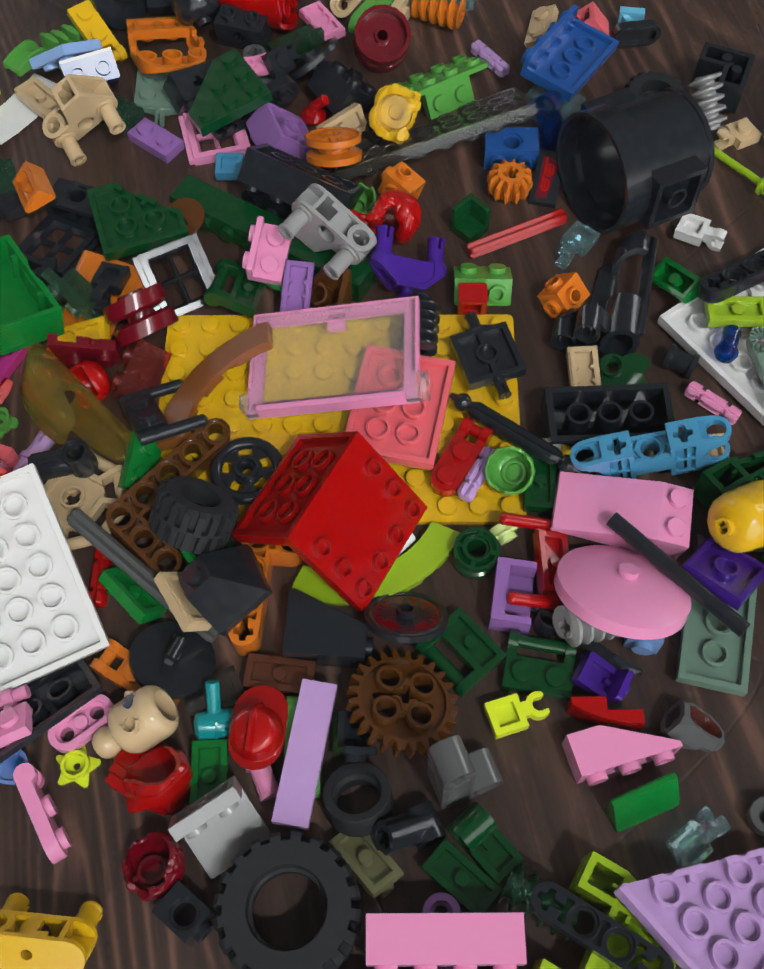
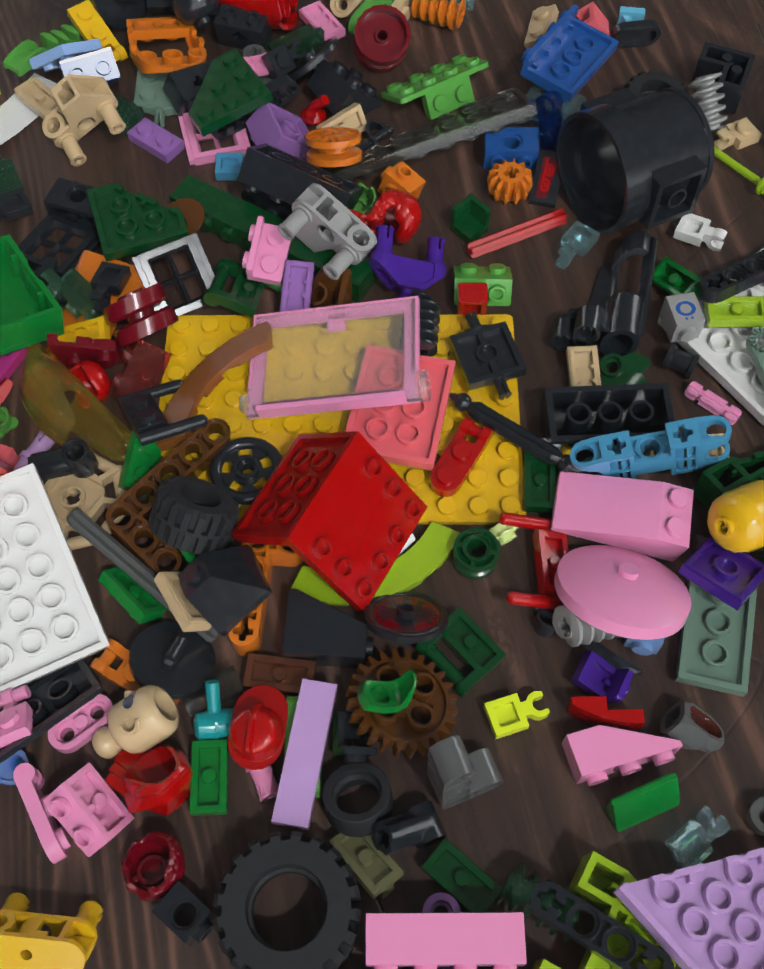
(33, 187): orange slope -> none
(80, 776): neon yellow plate -> none
(88, 809): none -> bright pink bracket
(98, 590): red axle -> none
(219, 826): light grey bracket -> none
(387, 695): none -> green hair
(394, 112): yellow hair -> none
(474, 477): lavender axle -> none
(484, 842): dark green plate -> none
(501, 67): lavender axle -> none
(509, 470): bright green hair -> none
(511, 576): medium lavender panel -> none
(532, 674): dark green plate -> none
(563, 293): orange brick -> none
(678, 574): black piece -> none
(682, 317): none -> light grey brick
(727, 348): clear blue pin -> none

